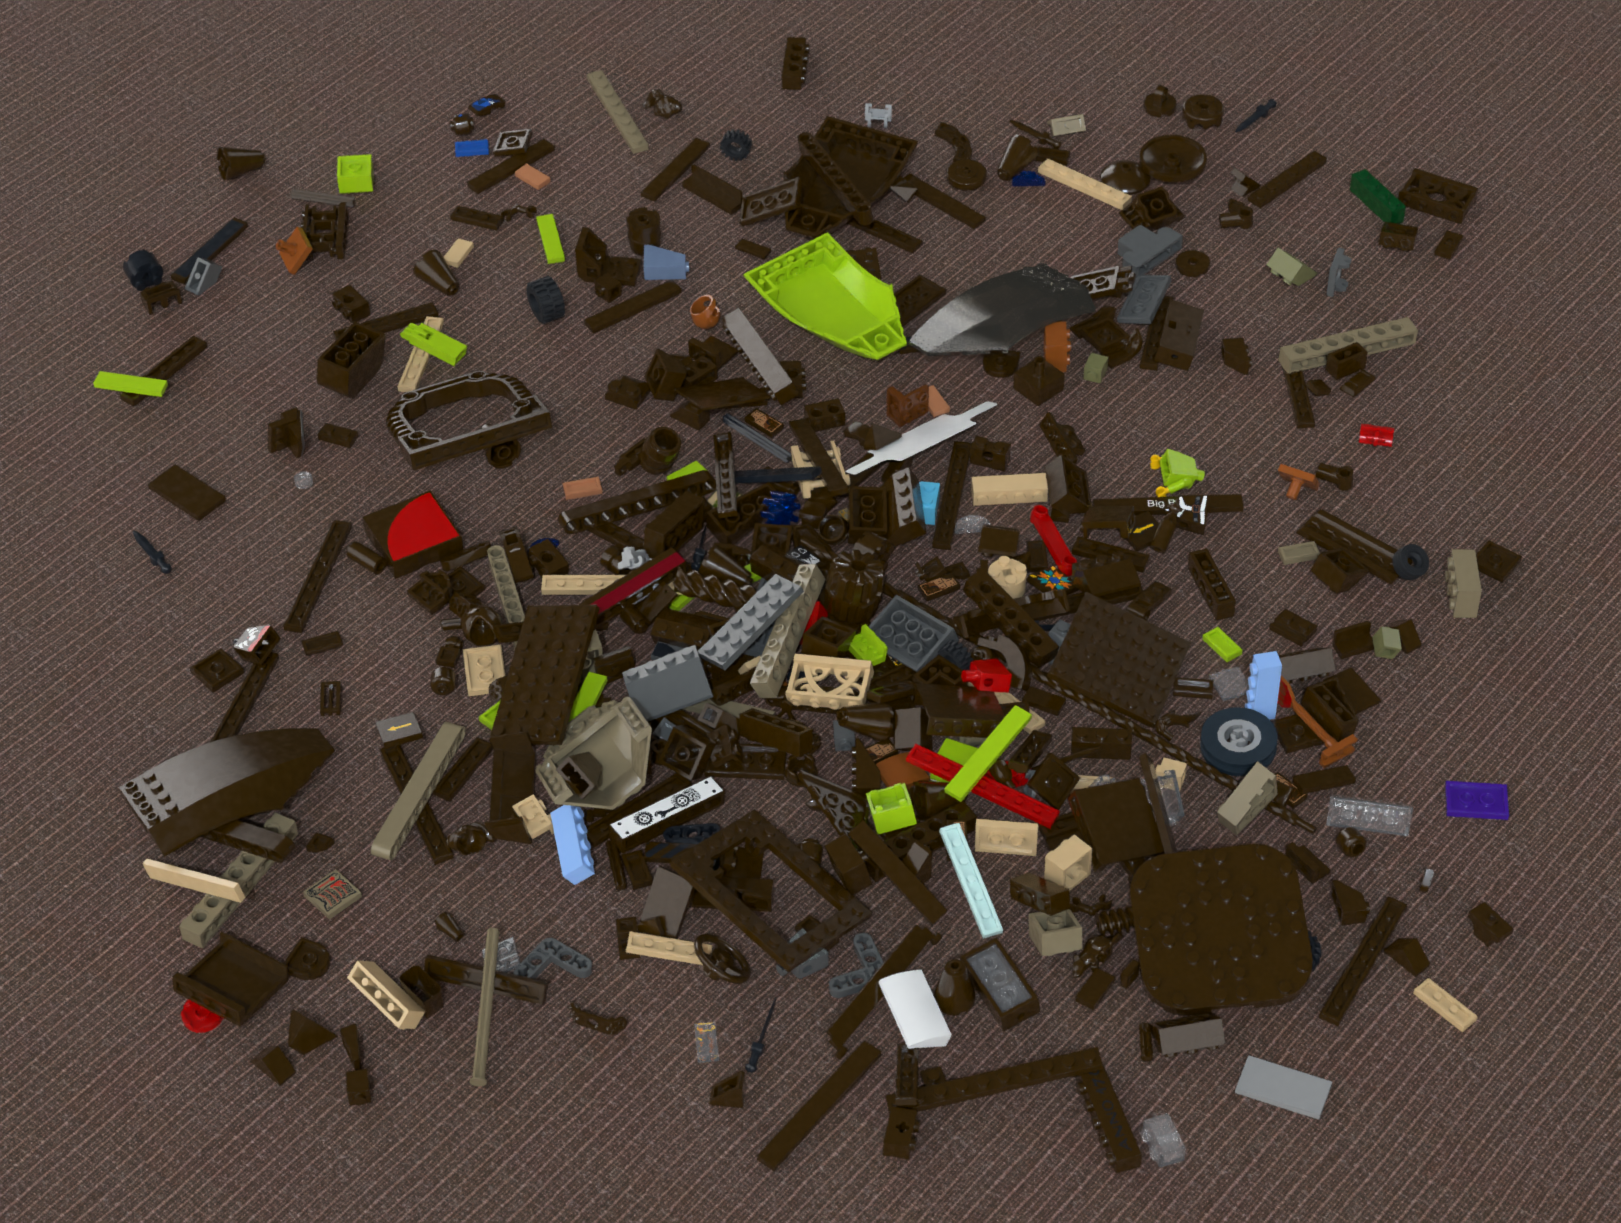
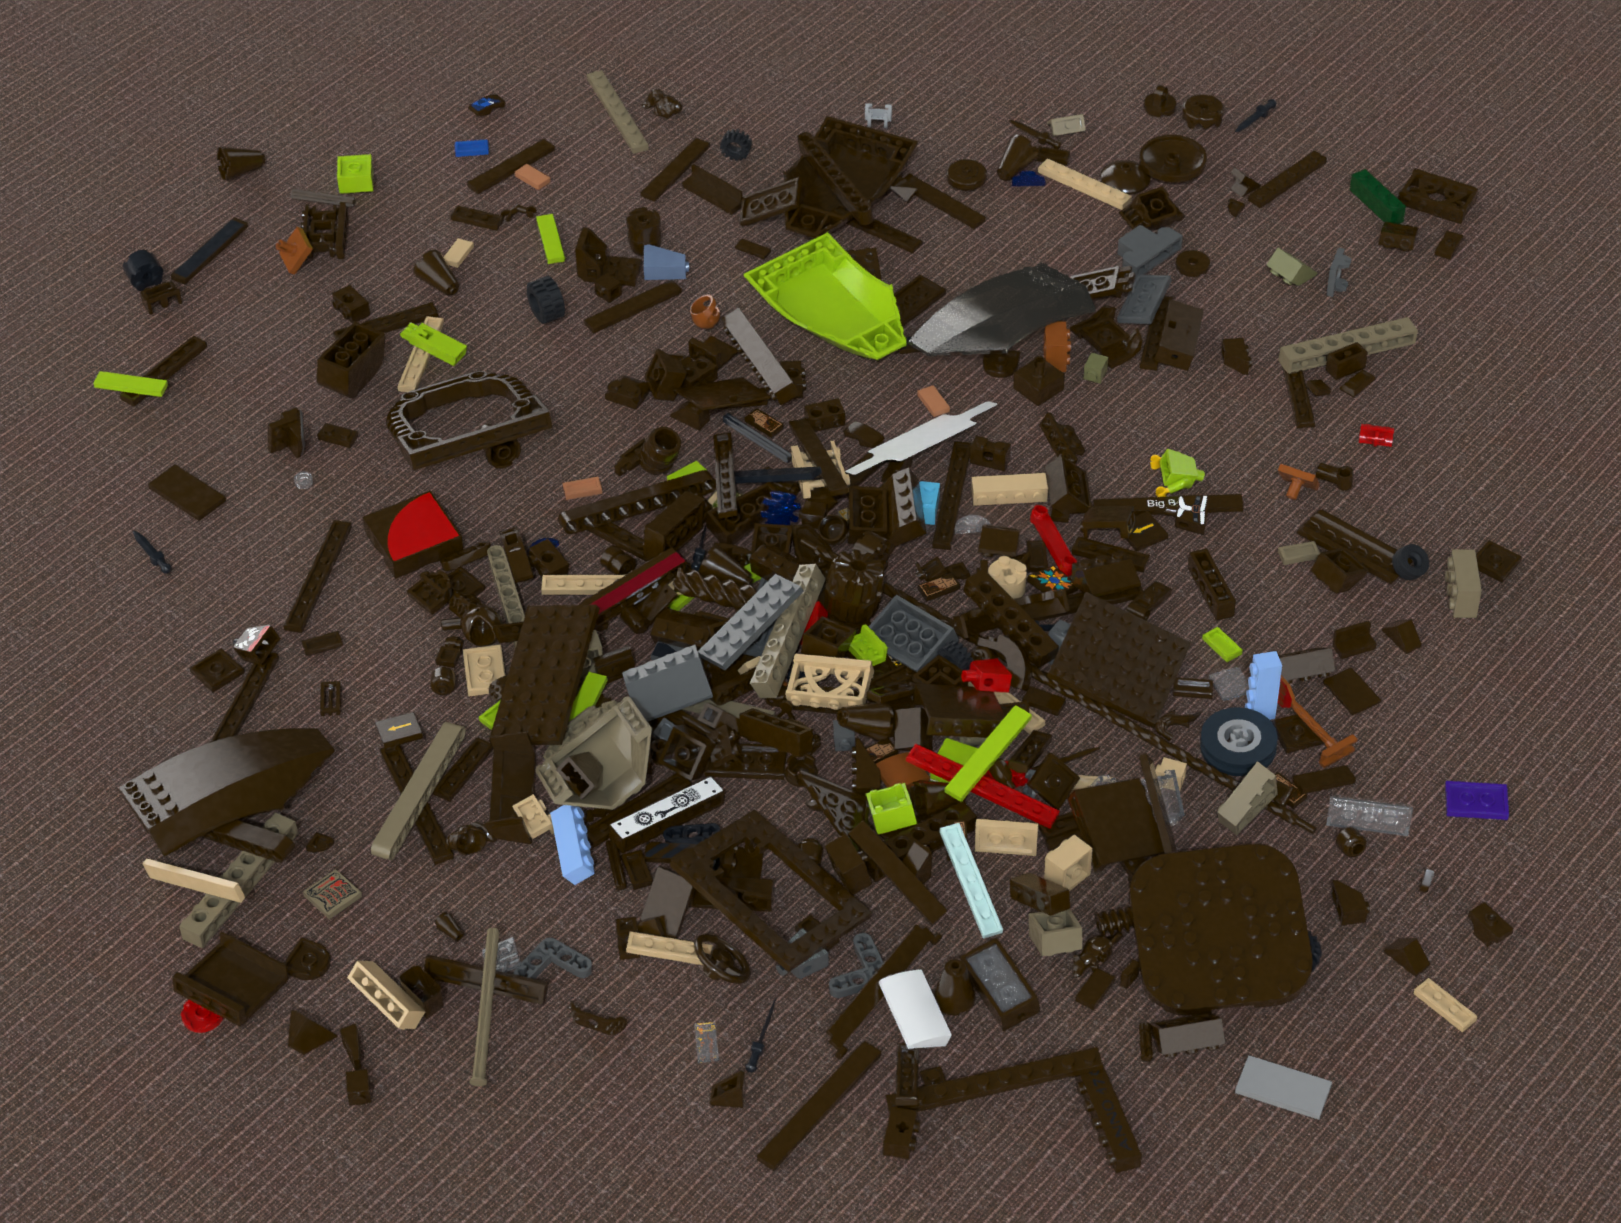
(203, 276): dark grey slope -> none
(274, 1064): dark brown slope -> none
(366, 557): dark brown brick -> none
(462, 124): dark brown head -> none
(512, 142): dark brown plate -> none
(633, 559): light grey piece -> none
(795, 63): dark brown brick -> none
(803, 555): black sticker -> none
(880, 437): dark brown slope -> none
(908, 407): reddish brown bracket -> none
(957, 140): dark brown tile -> none
(1090, 910): dark brown arm -> none
(1112, 742): dark brown brick -> none
(1163, 1140): clear brick -> none
(1166, 529): dark brown wheel -> none
(1241, 218): dark brown piece -> none
(1293, 627): dark brown plate -> none
(1306, 862): dark brown panel -> none
(1330, 708): dark brown wedge -> none
(1363, 961): dark brown tile -> none
(1387, 642): olive brick -> none

